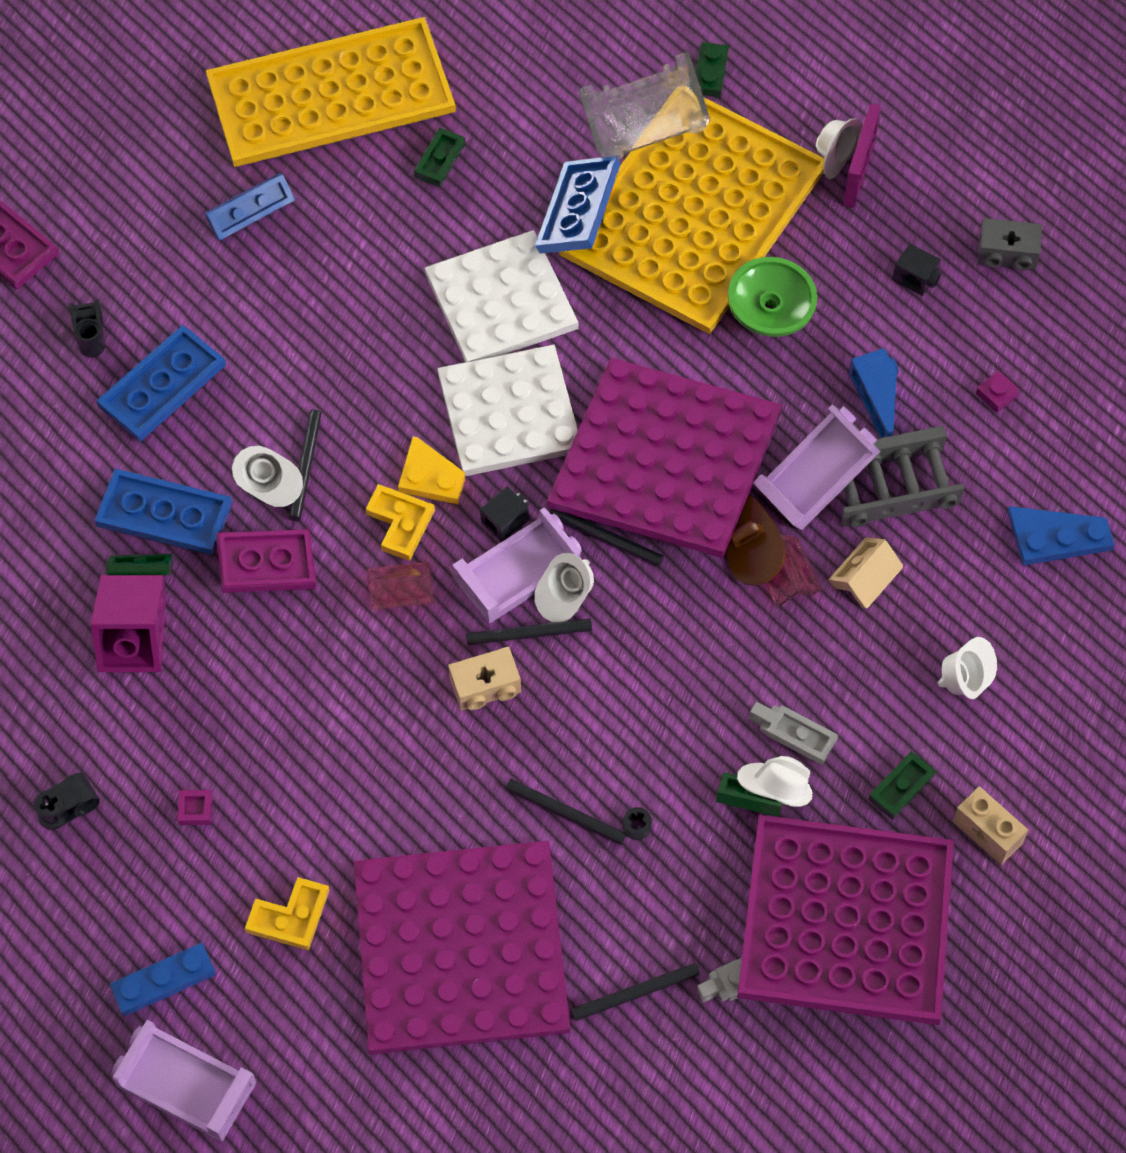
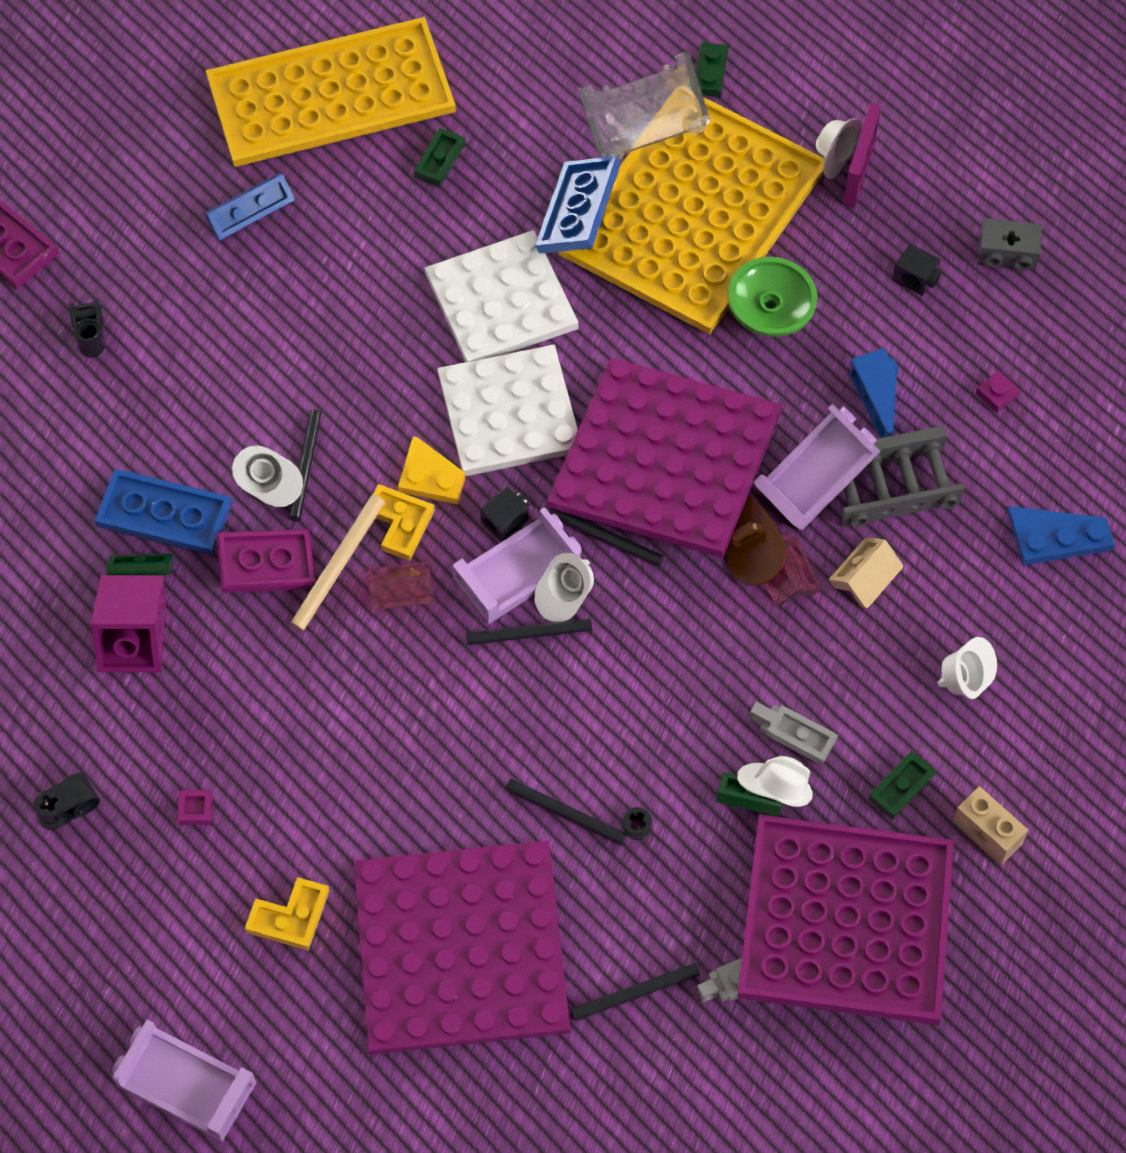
(161, 383): blue plate -> none
(162, 979): blue plate -> none
(337, 562): none -> tan piece
(469, 676): tan brick -> none

